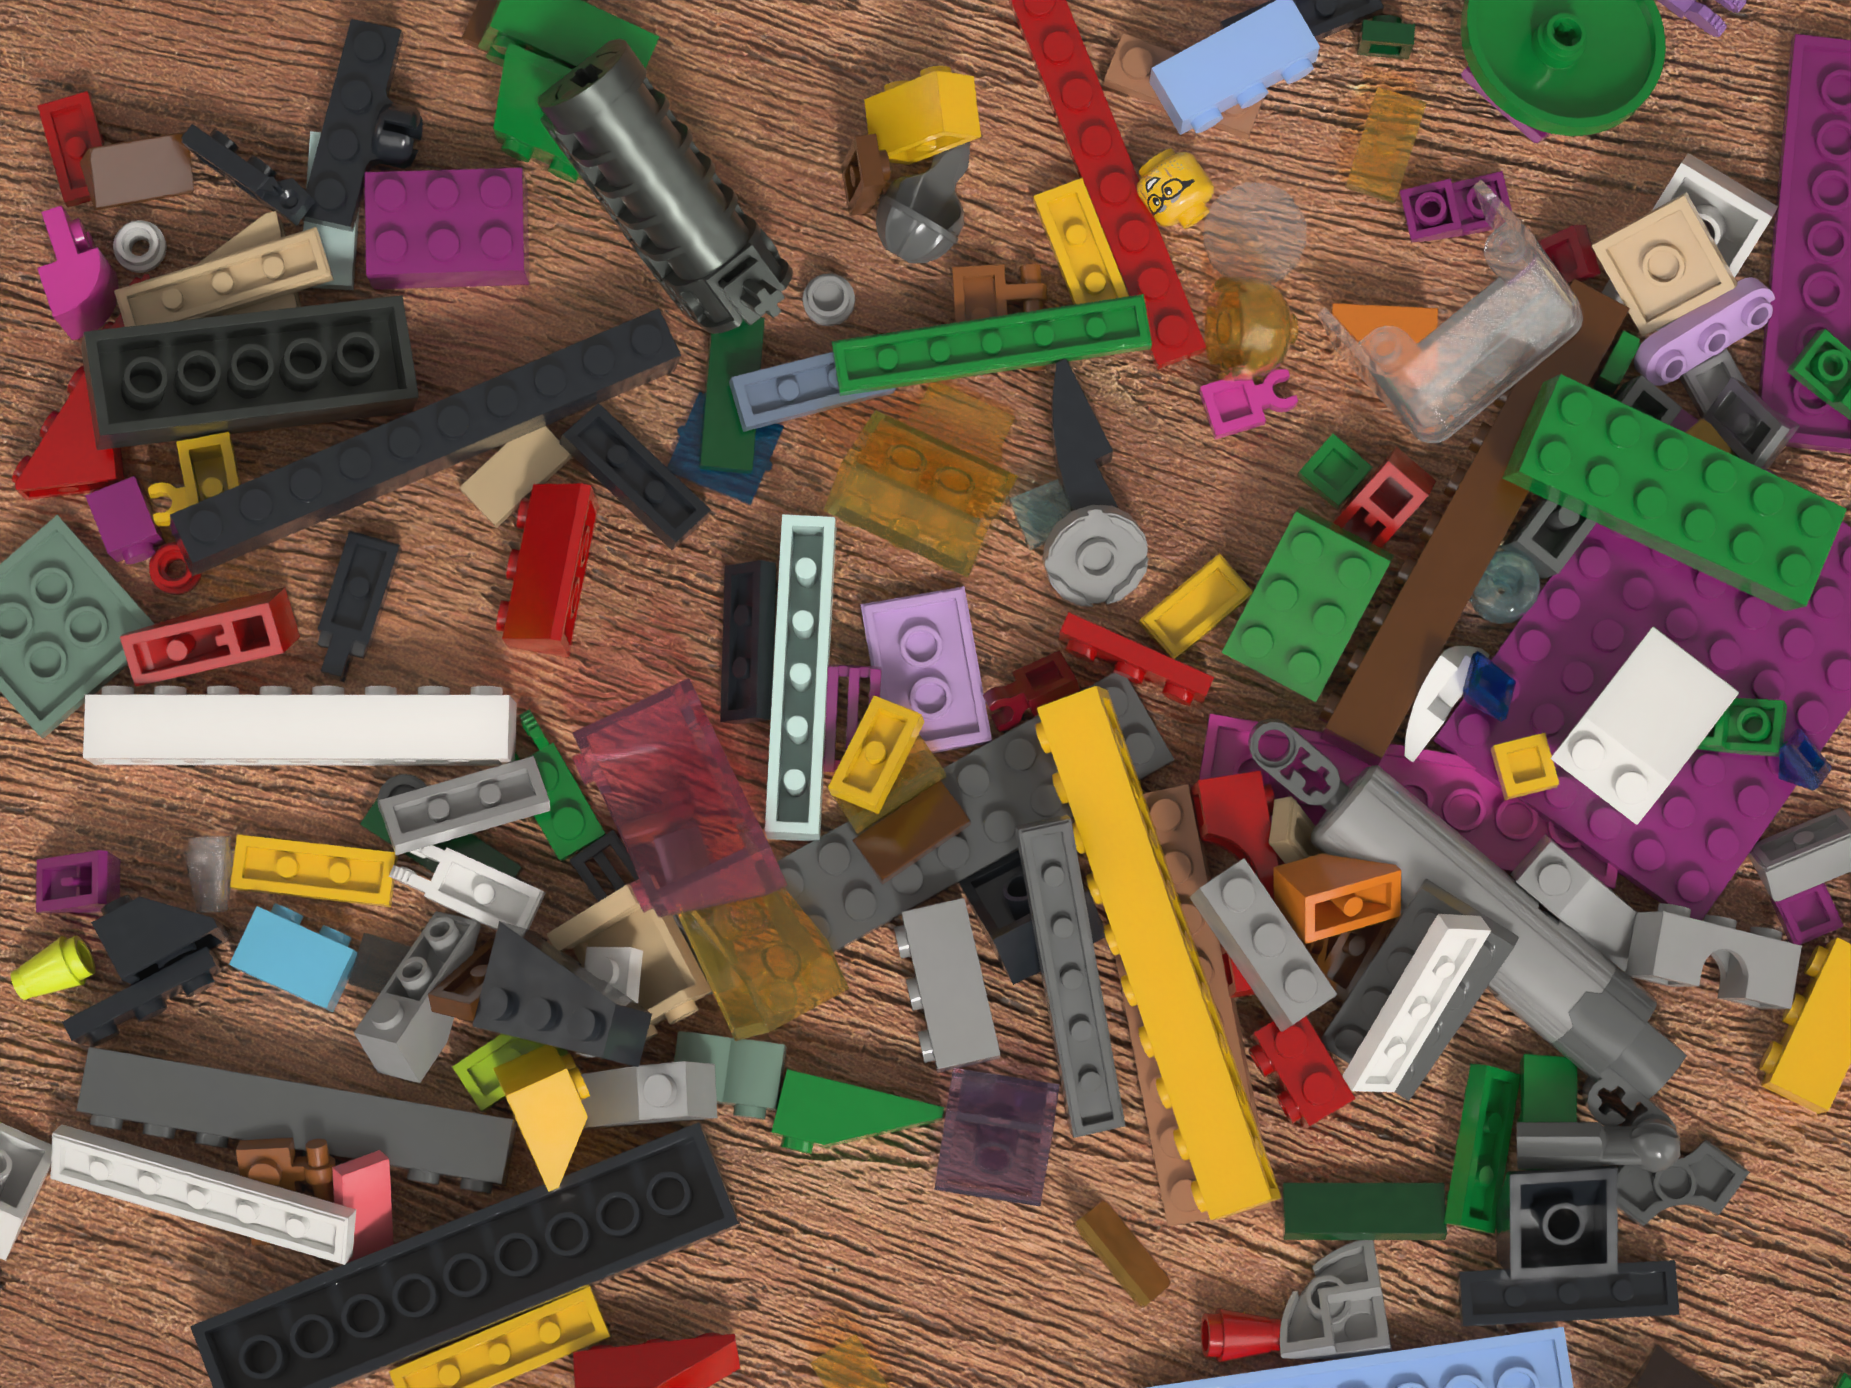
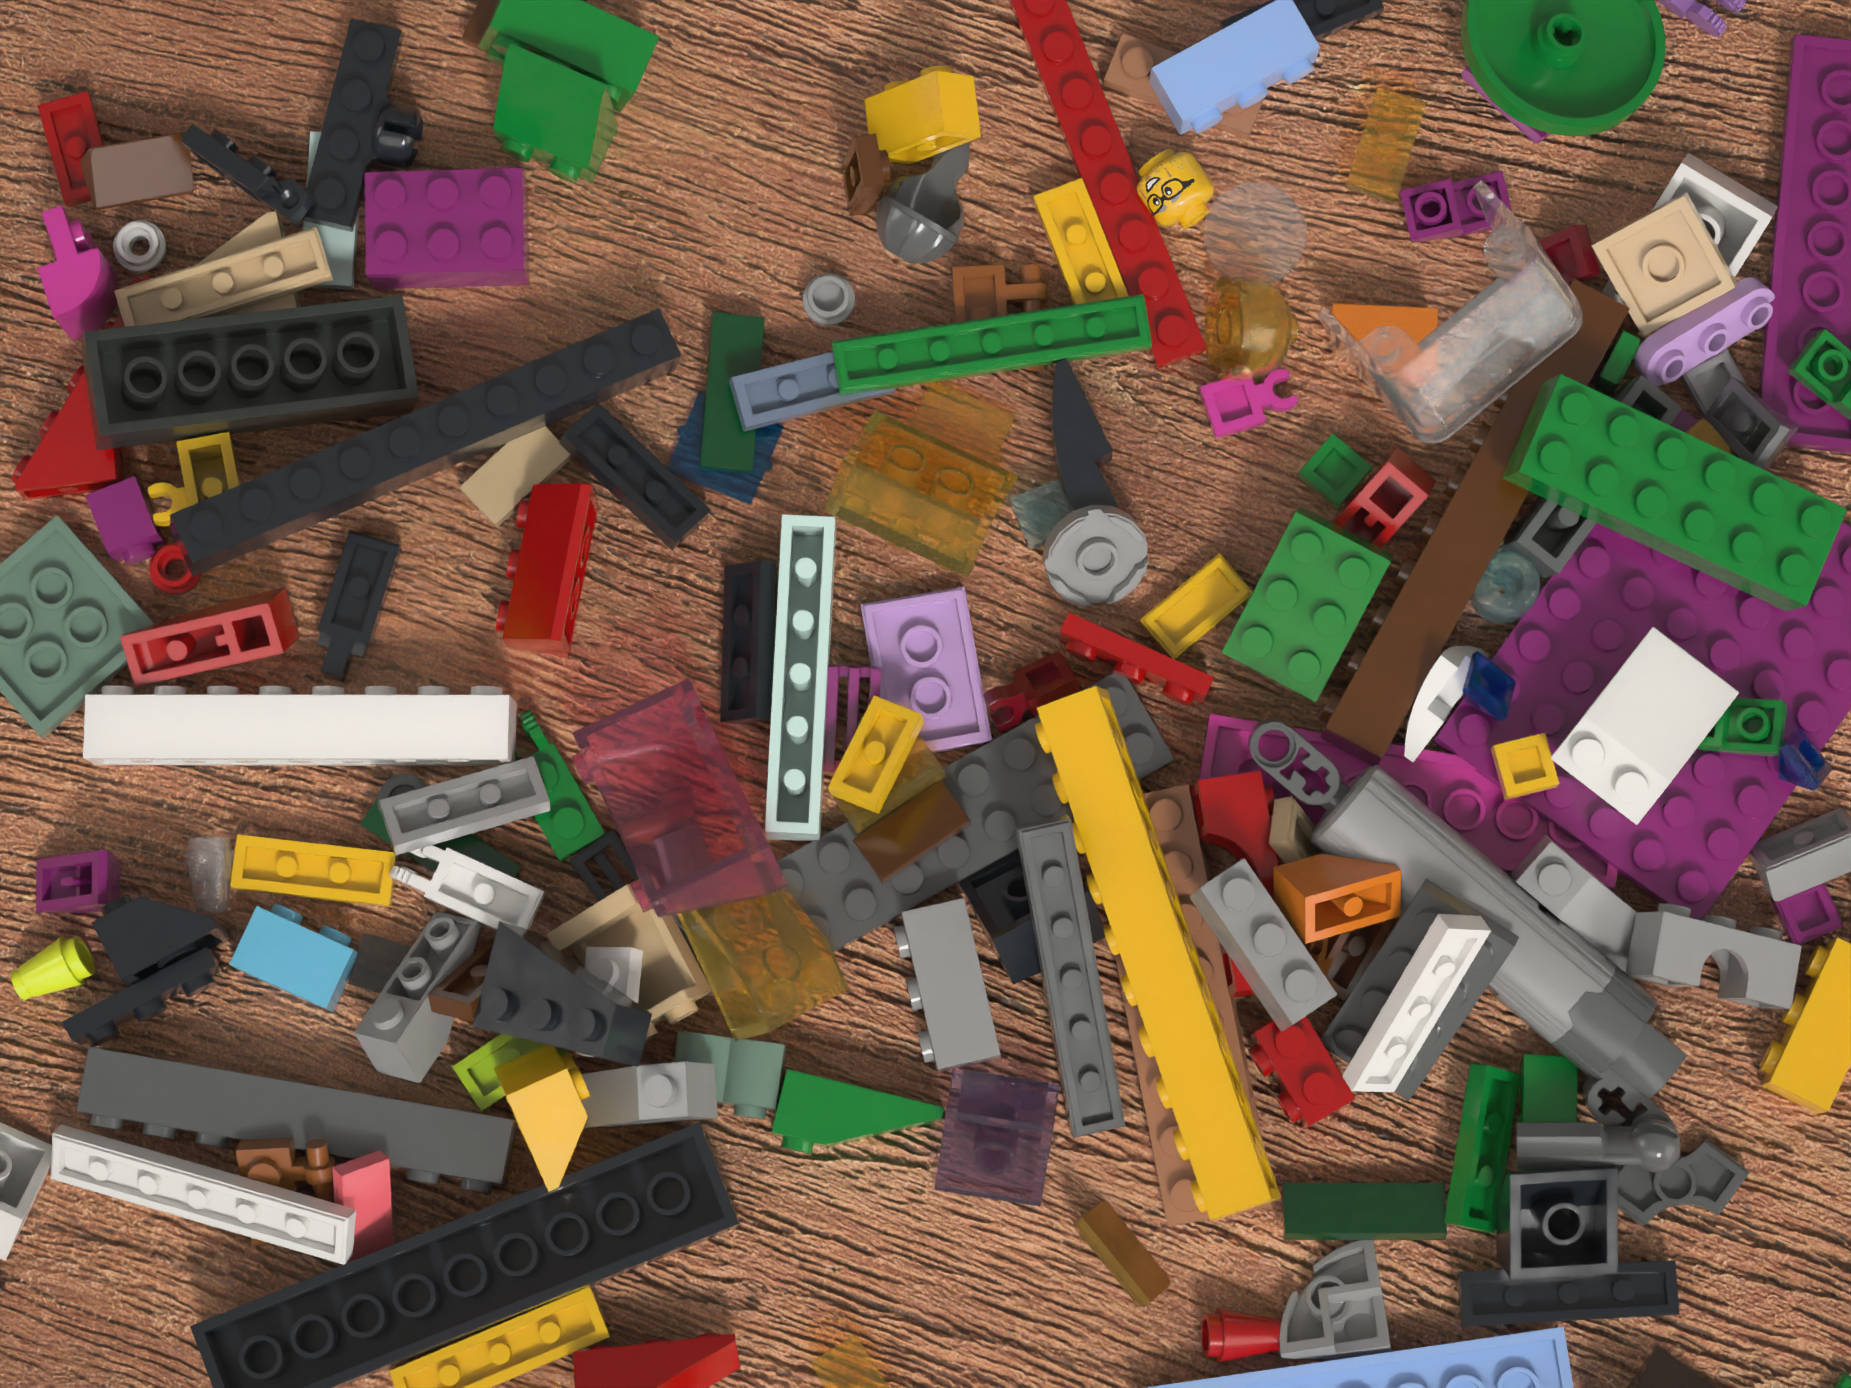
(663, 191): pearl dark grey piece -> none
(1386, 37): dark green plate -> none

